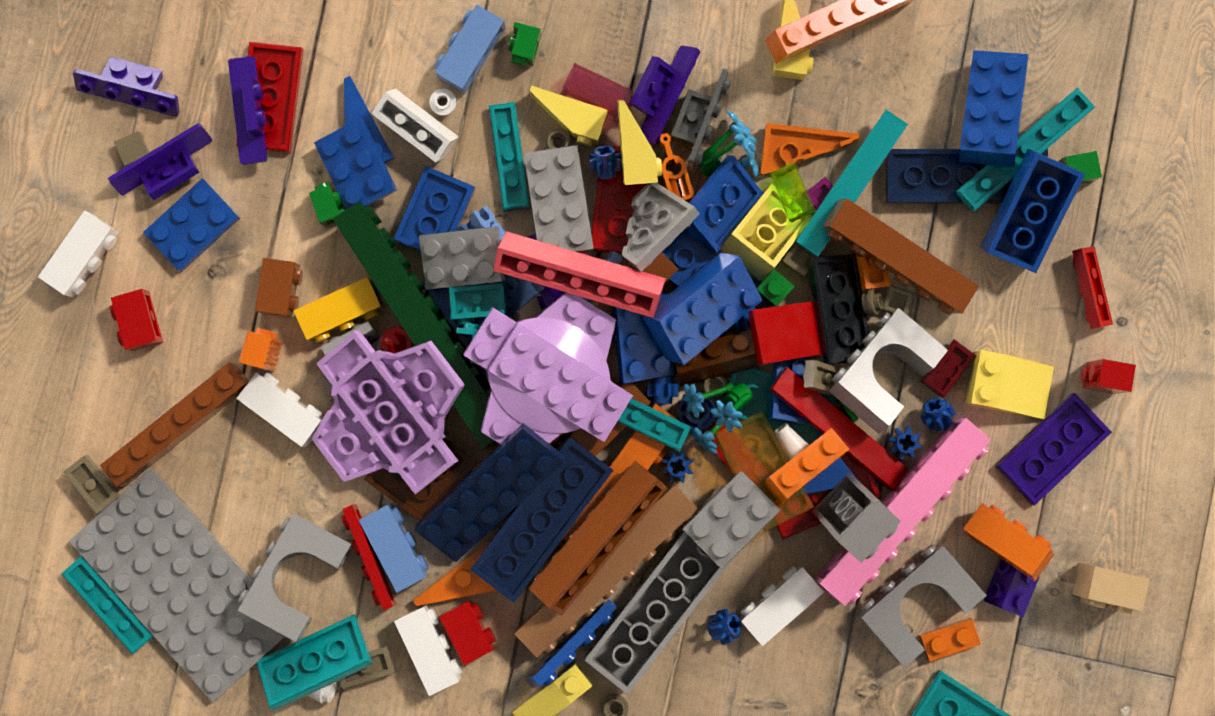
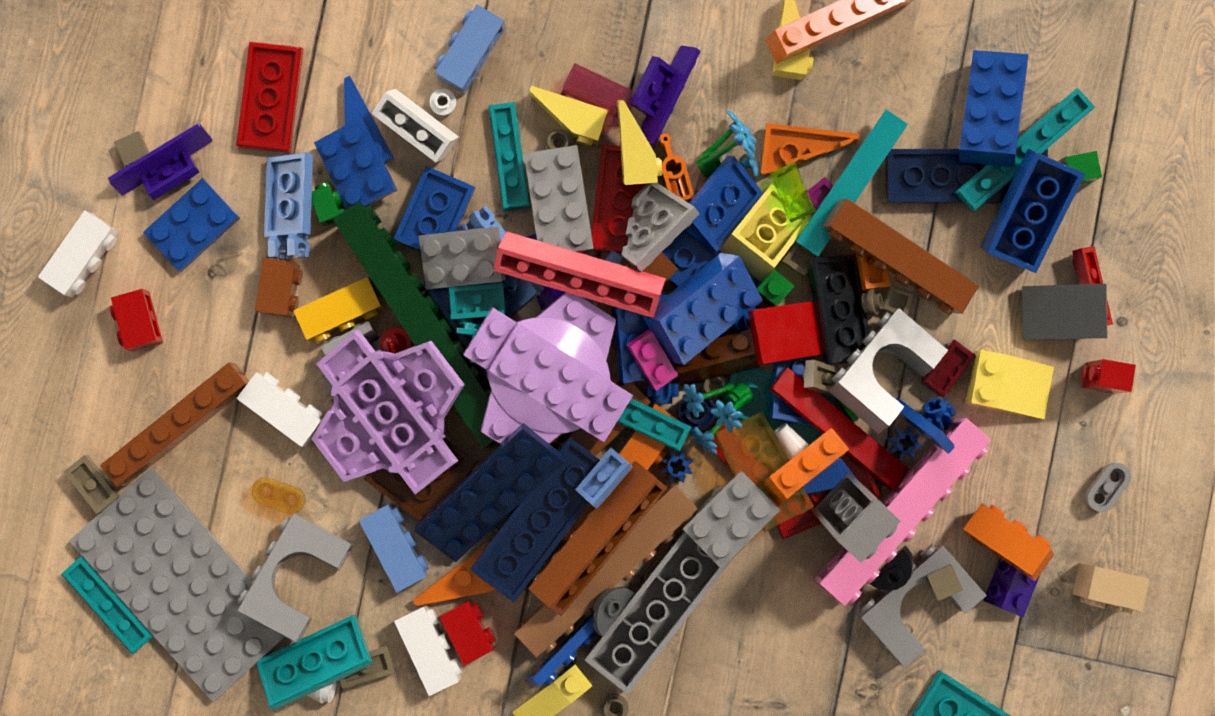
(128, 84): dark purple bracket -> none
(247, 110): dark purple bracket -> none
(261, 349): orange brick -> none
(279, 495): none -> clear yellow plate
(288, 205): none -> medium blue tile
(372, 568): red plate -> none
(524, 44): green brick -> none
(604, 478): none -> medium blue plate
(605, 162): blue gear -> none
(609, 607): none -> dark grey plate
(652, 359): none -> dark pink plate
(695, 119): dark grey bracket -> none
(724, 626): blue gear -> none
(780, 604): white brick -> none
(896, 572): none -> black plate
(926, 428): none -> blue tile
(944, 582): none -> dark tan tile
(950, 639): orange plate -> none
(1053, 449): dark purple tile -> none
(1064, 311): none -> dark grey tile
(1107, 488): none -> light grey plate

